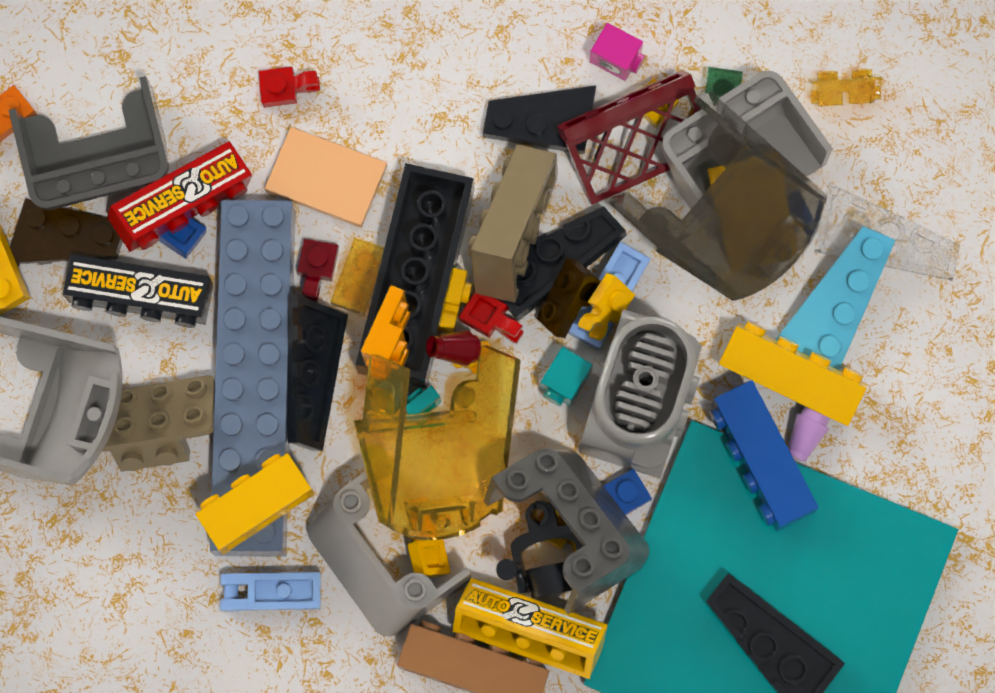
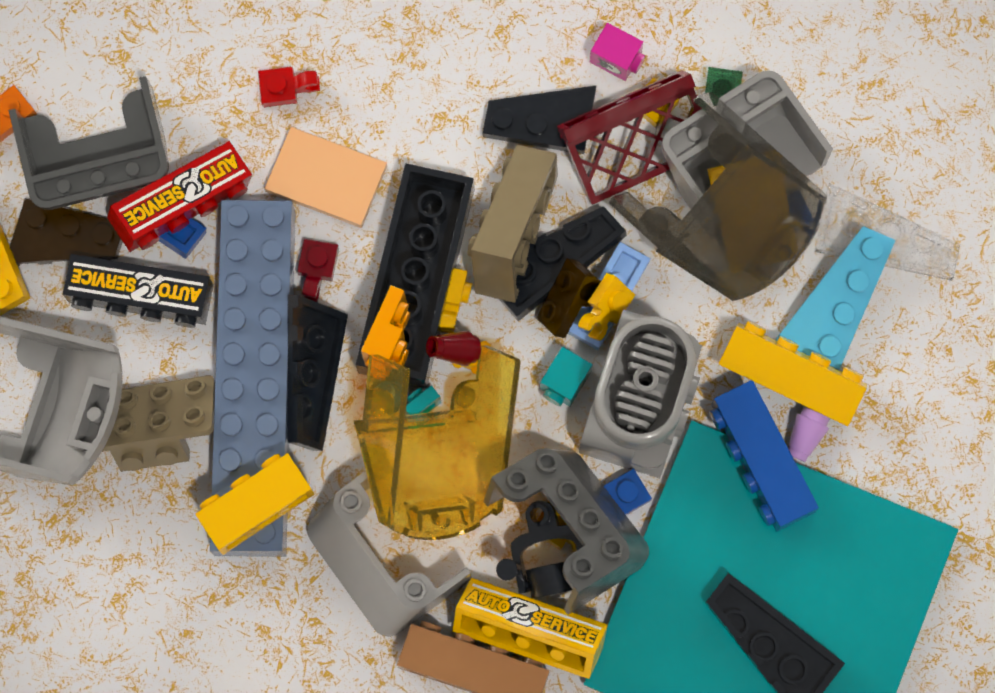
(272, 591): light blue plate -> none
(358, 277): clear yellow plate -> none
(429, 557): yellow plate -> none
(487, 315): red plate -> none
(831, 87): clear yellow hinge -> none

